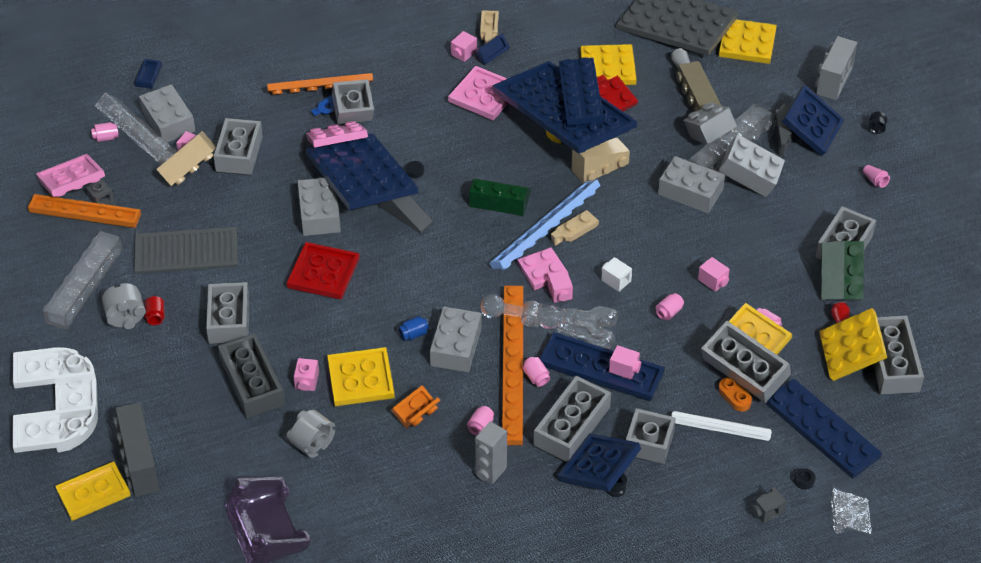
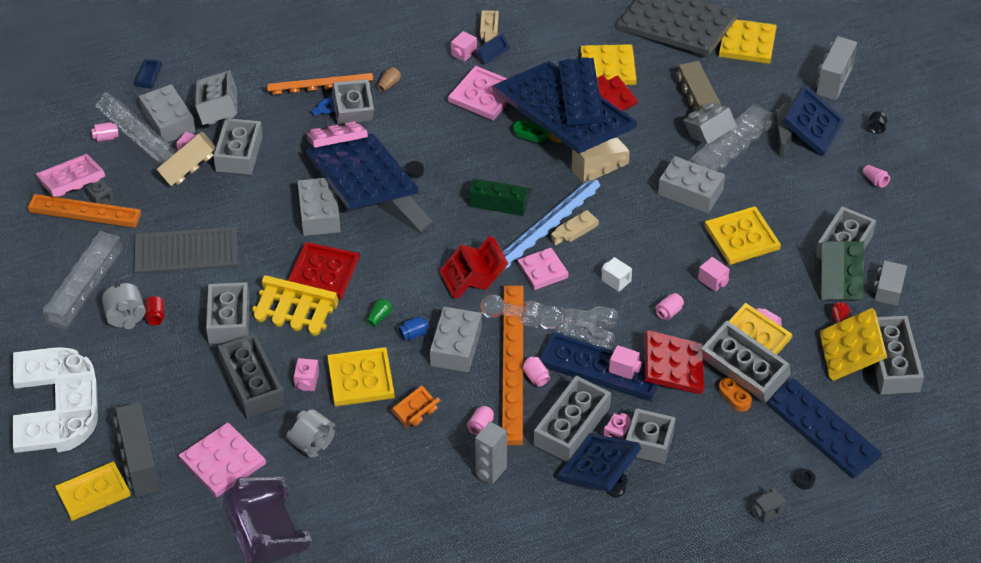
(216, 98): none -> light grey brick
(222, 459): none -> bright pink plate
(298, 294): none -> yellow fence
(379, 311): none -> green cone
(389, 79): none -> medium nougat cone
(473, 267): none -> red bracket
(530, 131): none -> green plate
(560, 286): bright pink brick -> none
(618, 426): none -> bright pink brick
(673, 362): none -> plate
(679, 57): light grey cone -> none
(722, 426): white axle -> none
(742, 235): none -> yellow plate
(751, 165): light grey brick -> none
(850, 512): clear hinge -> none
(890, 282): none -> light grey brick

